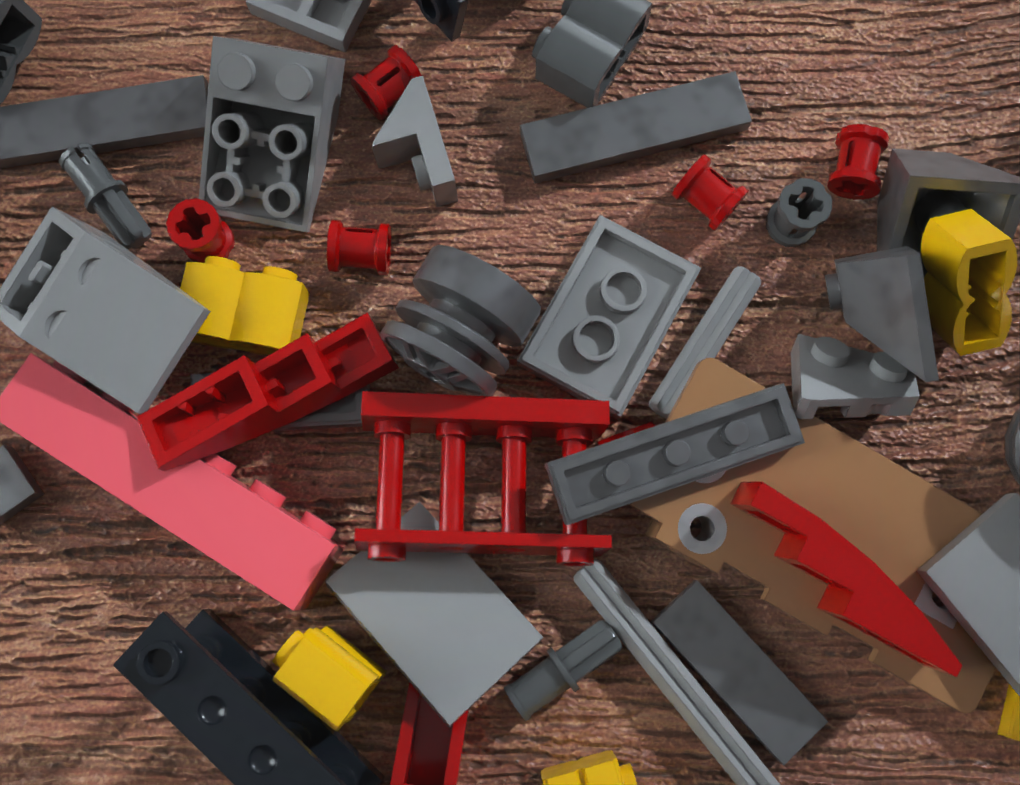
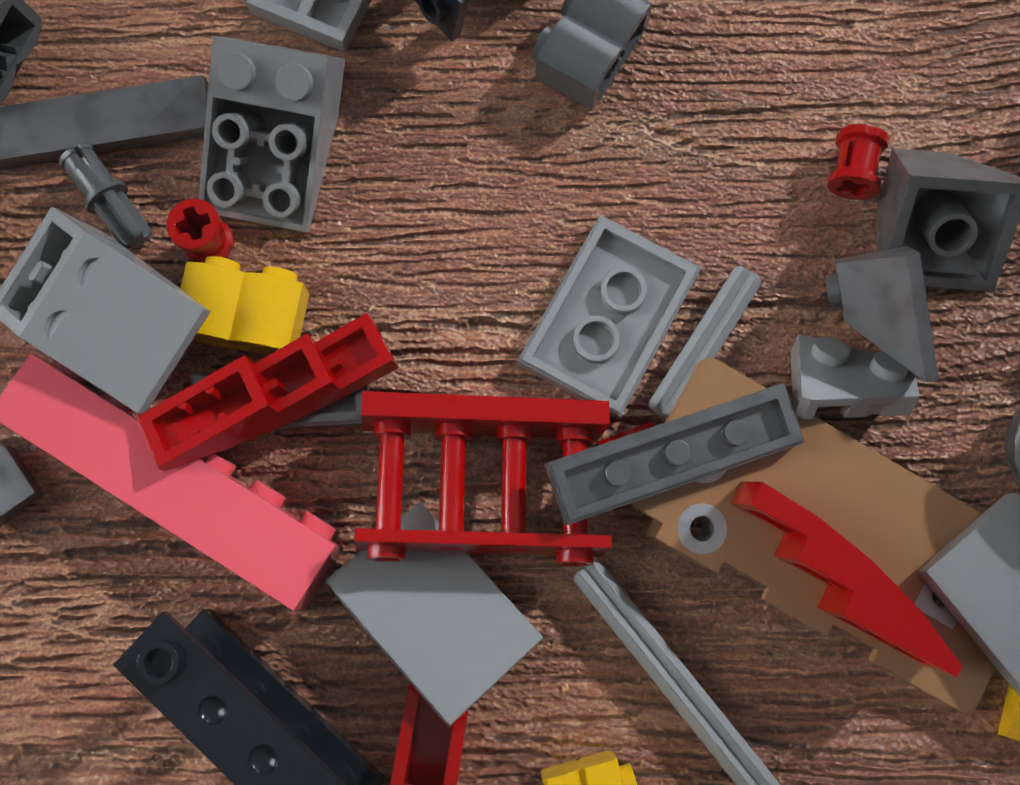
(326, 674): yellow brick -> none
(359, 247): red bush -> none
(385, 82): red bush -> none
(414, 135): light grey slope -> none
(466, 312): flat silver wheel -> none
(563, 668): dark grey axle -> none
(635, 127): flat silver tile -> none
(709, 192): red bush -> none
(739, 672): flat silver tile -> none
(813, 211): dark grey bush -> none
(968, 280): yellow brick -> none

